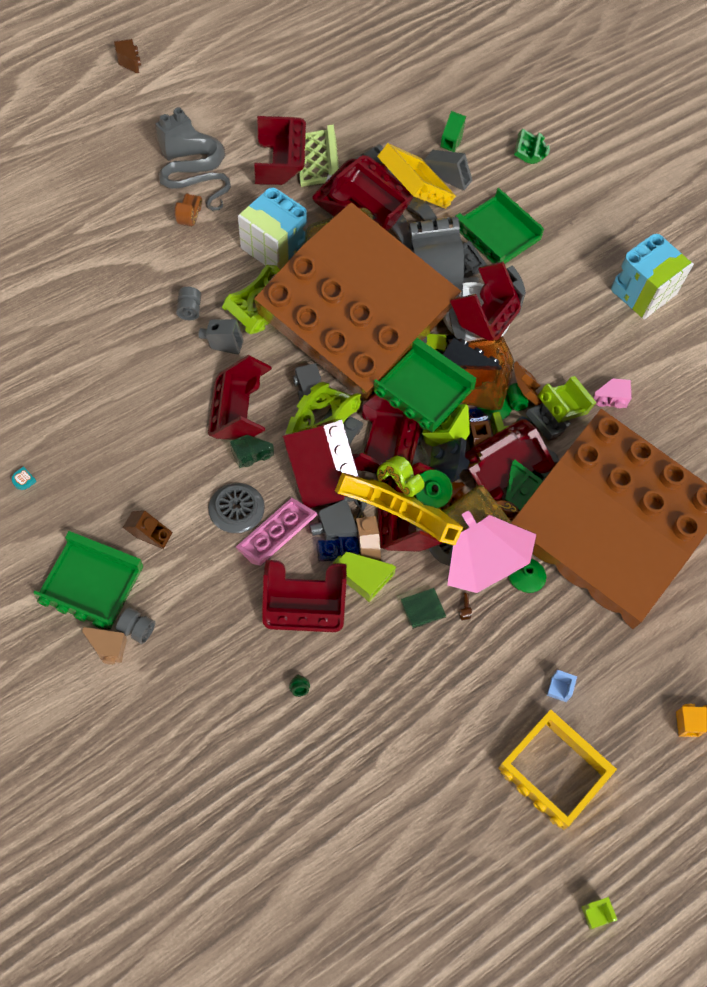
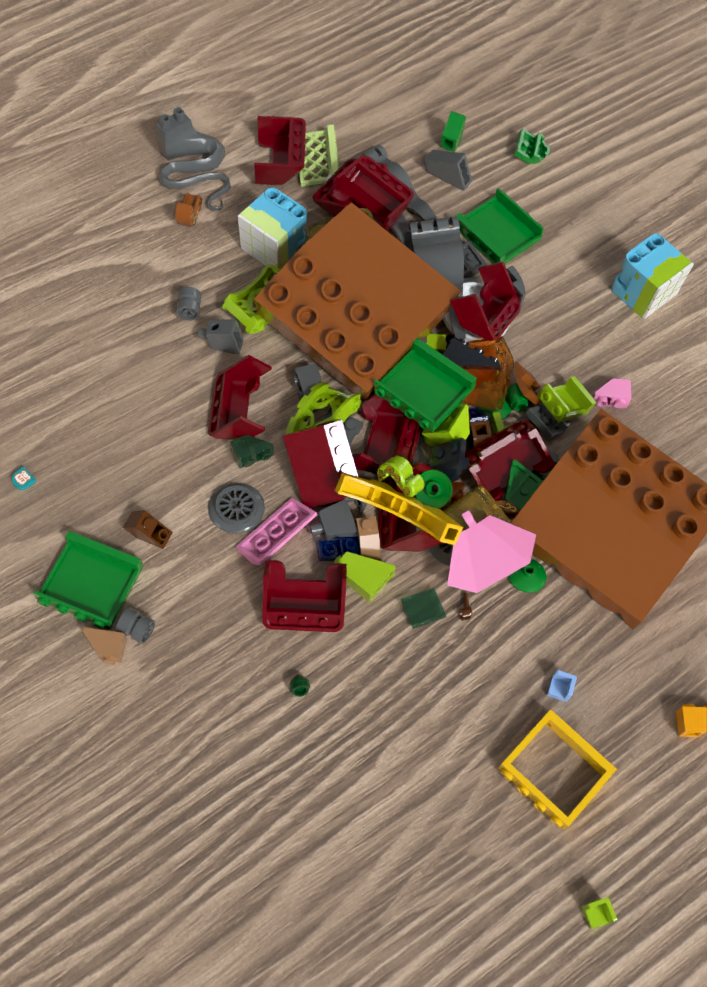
(126, 55): reddish brown slope -> none
(416, 176): yellow window -> none

